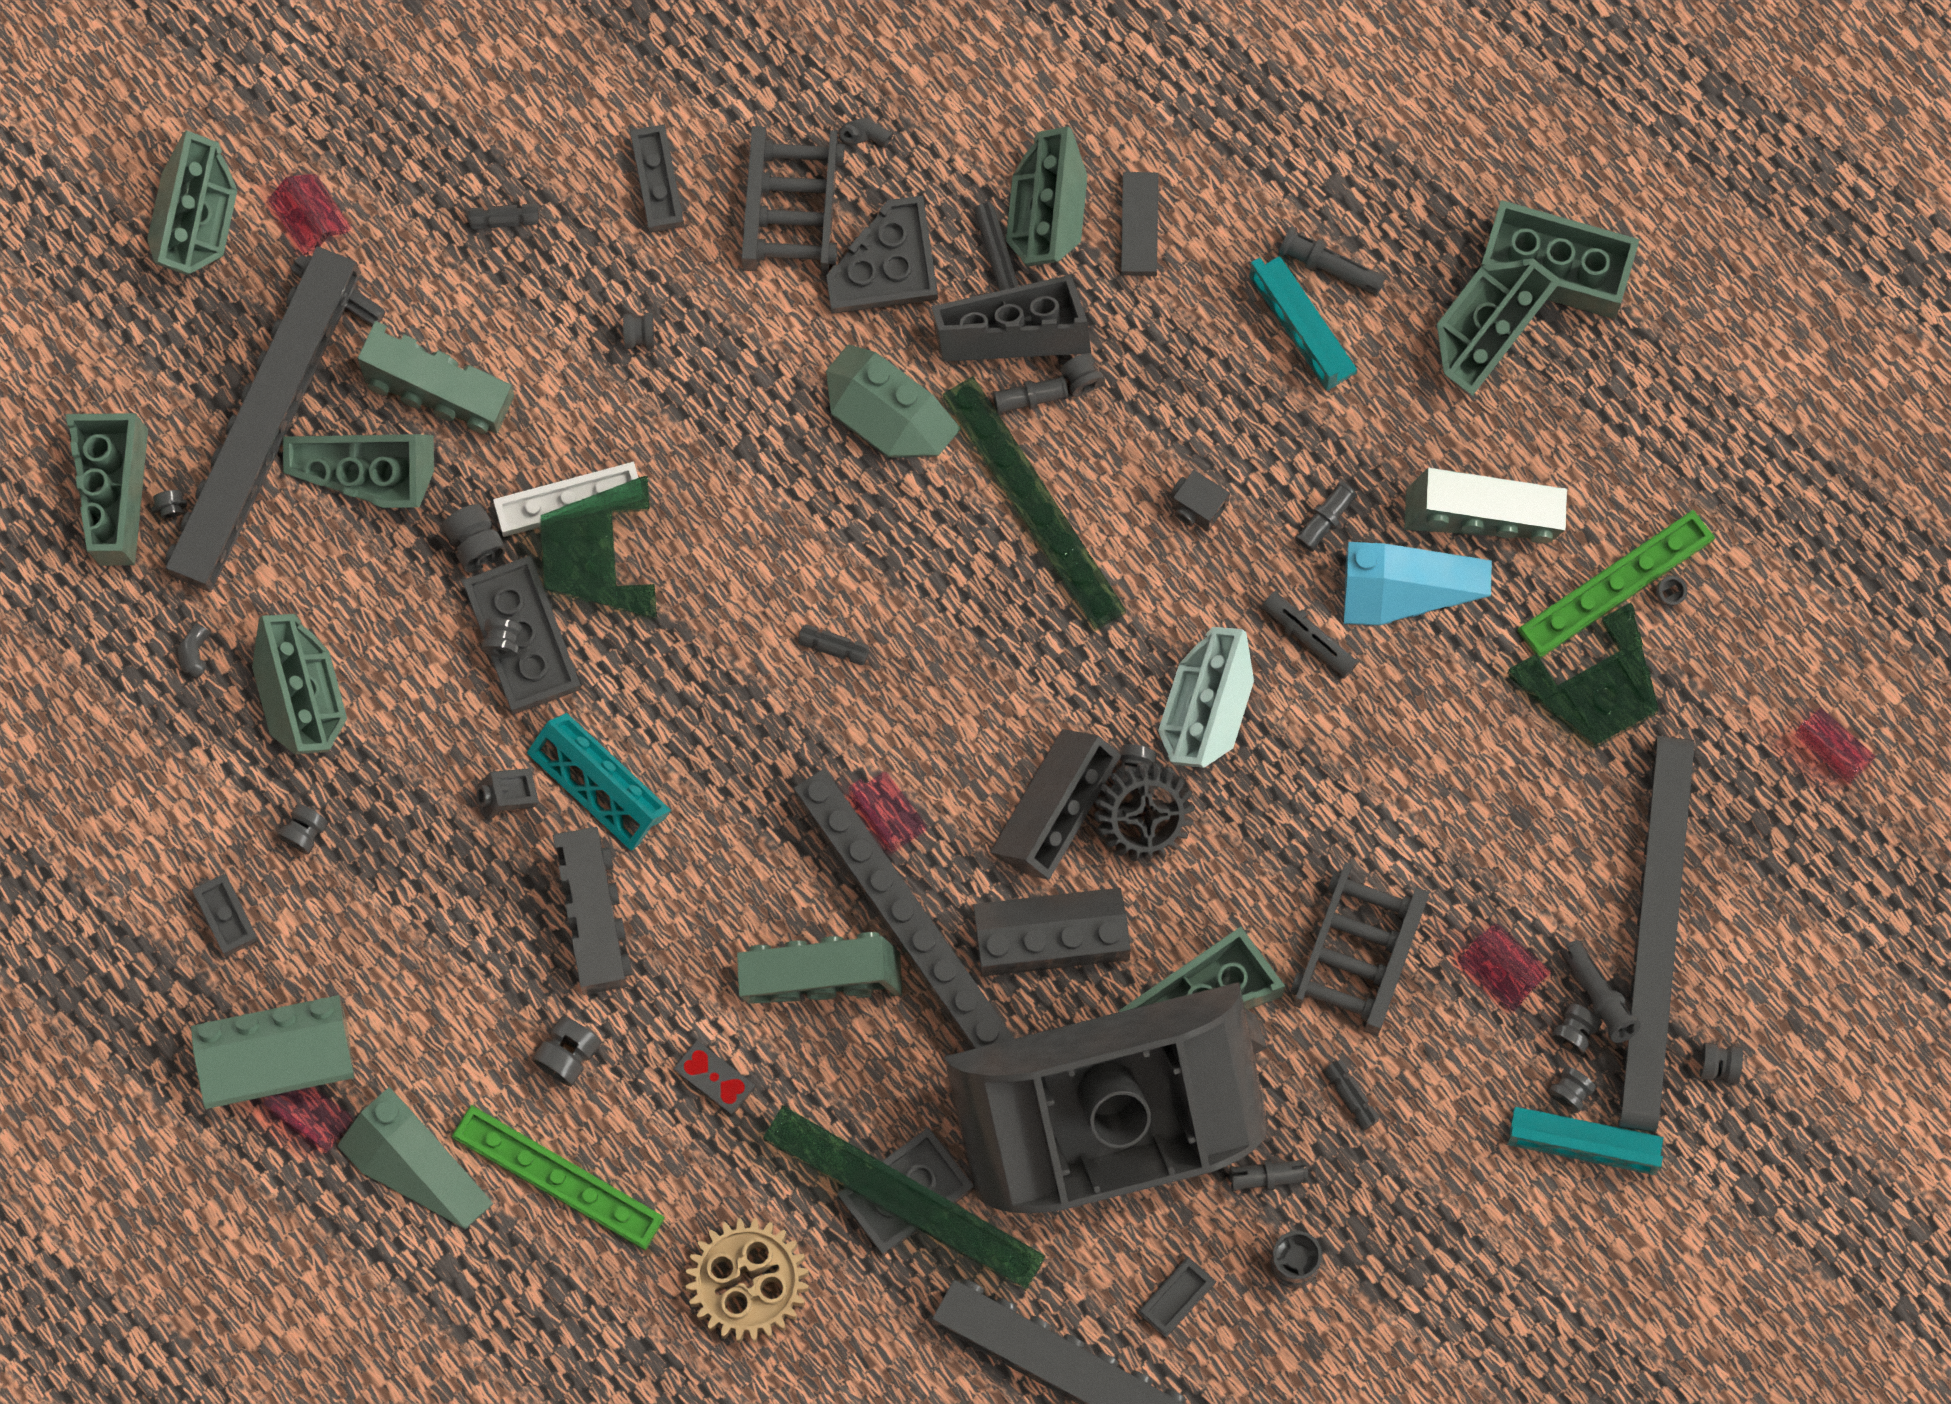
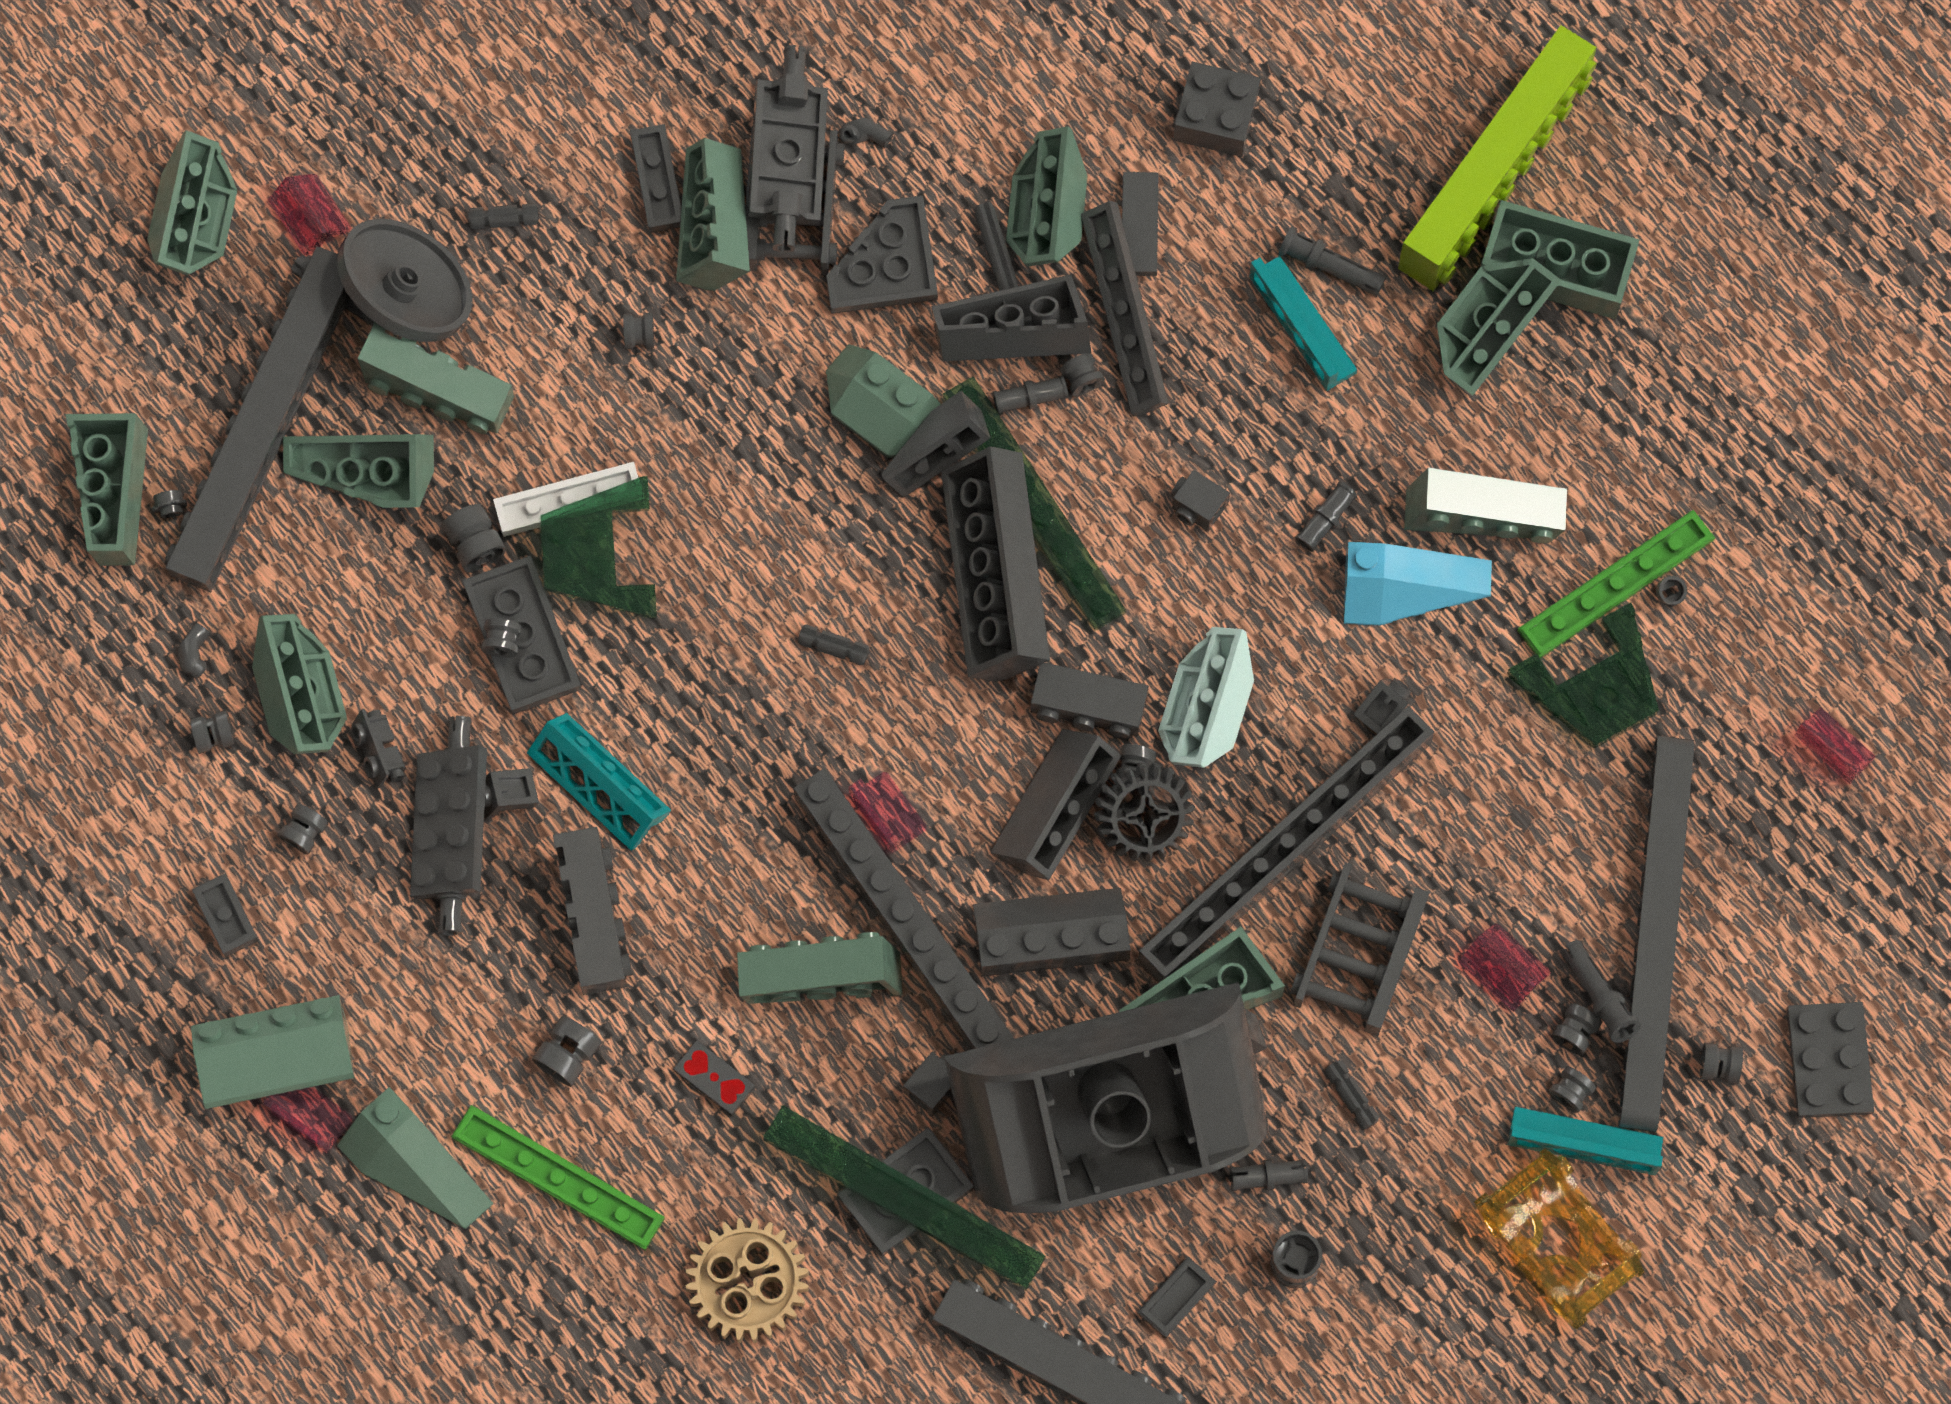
(220, 728): none -> dark grey wheel
(371, 733): none -> dark grey hinge
(404, 280): none -> dark grey dish
(449, 824): none -> dark grey plate
(712, 217): none -> sand green wedge
(788, 150): none -> dark grey plate
(929, 1084): none -> dark grey brick
(938, 443): none -> dark grey slope
(995, 564): none -> dark grey brick
(1089, 700): none -> dark grey brick
(1124, 308): none -> dark grey plate
(1216, 109): none -> dark grey brick
(1278, 606): dark grey pin -> none
(1286, 845): none -> dark grey brick
(1384, 704): none -> dark grey bracket
(1497, 159): none -> lime brick
(1559, 1292): none -> clear yellow fence
(1830, 1059): none -> dark grey plate

